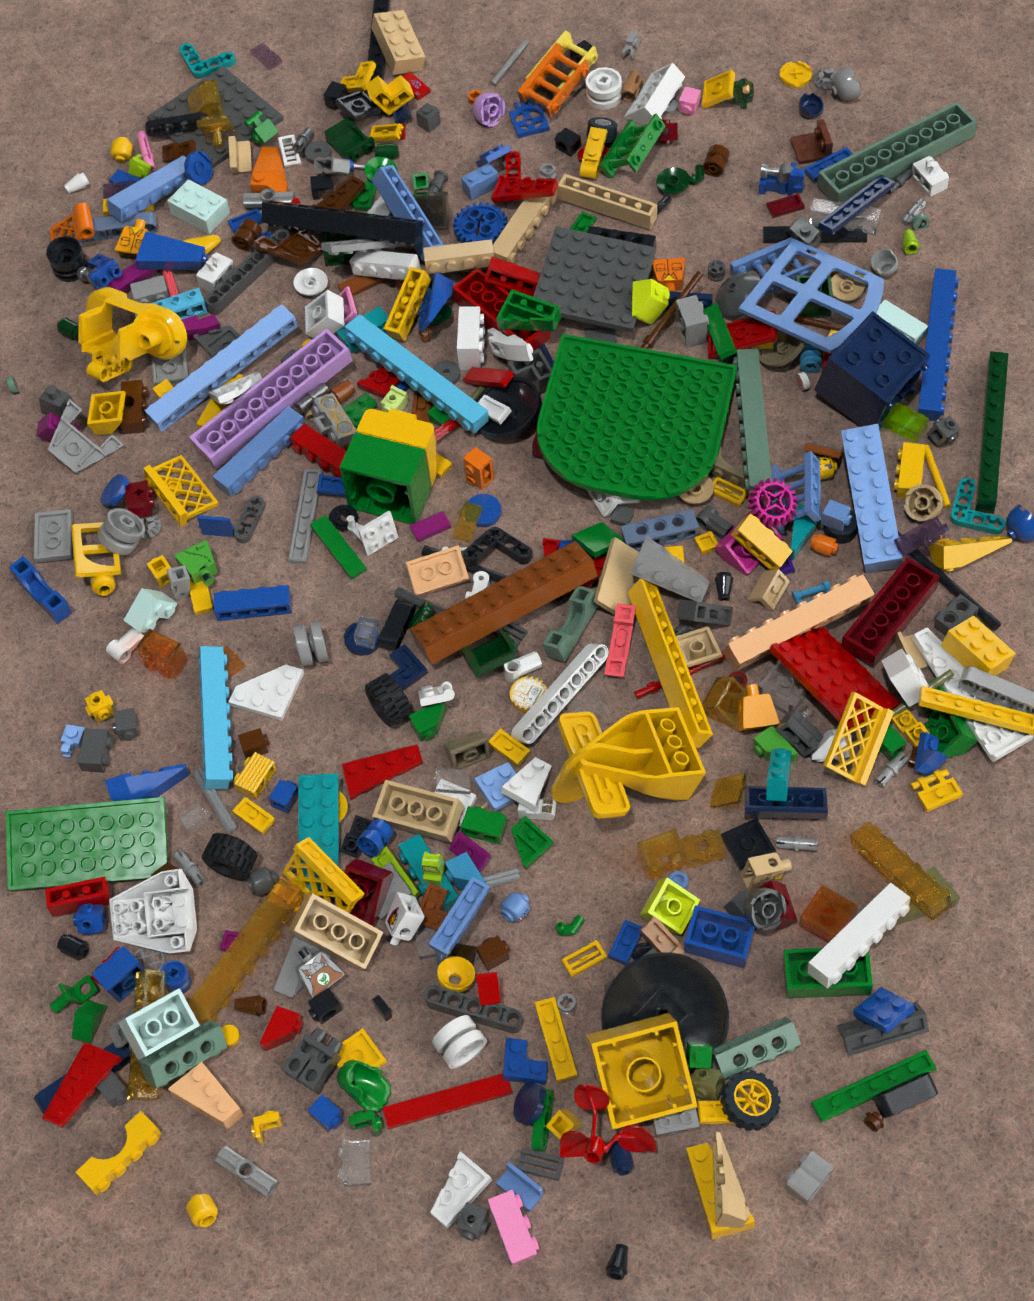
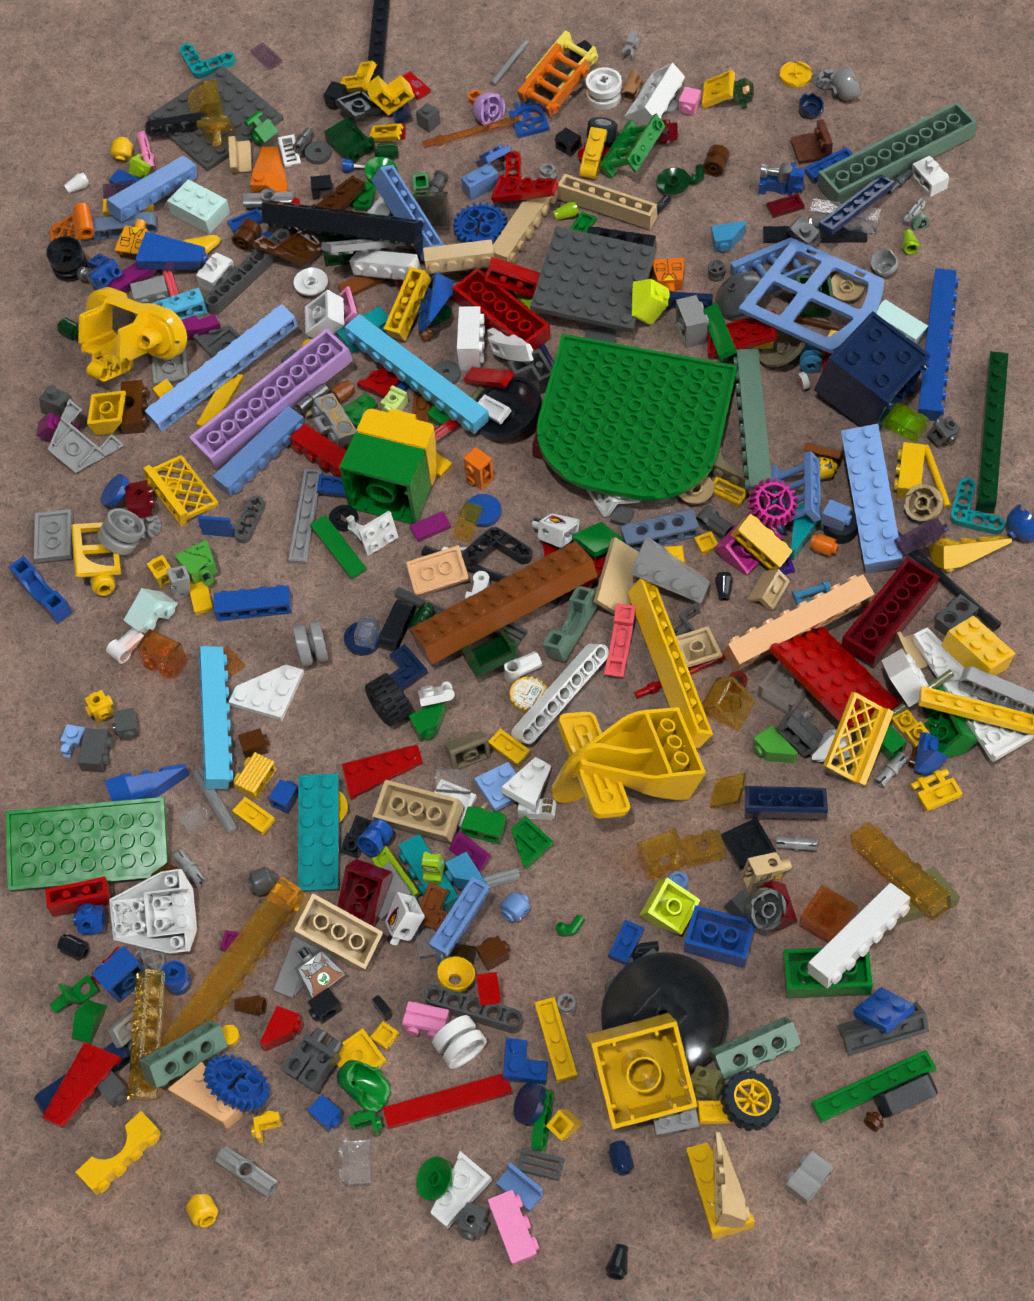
(12, 384): sand green tile -> none
(158, 1024): light aqua brick -> none
(174, 150): reddish brown slope -> none
(198, 167): blue tile -> none
(229, 856): black tyre -> none
(236, 388): white plate -> none
(246, 1093): none -> blue gear
(328, 874): yellow fence -> none
(331, 166): light grey brick -> none
(384, 1035): none -> yellow tile
(398, 42): tan brick -> none
(424, 1019): none -> bright pink brick
(434, 1178): none -> green dish
(439, 139): none -> clear orange bar
(528, 313): green wedge -> none
(556, 529): none -> white torso
(566, 211): none -> lime cone
(573, 973): yellow tile -> none
(575, 1144): red plant -> none
(650, 339): reddish brown bar -> none
(660, 937): medium nougat hinge -> none
(698, 1054): green brick -> none
(704, 612): dark grey slope -> none
(727, 235): none -> dark azure slope
(756, 710): light orange torso -> none
(778, 775): teal brick -> none

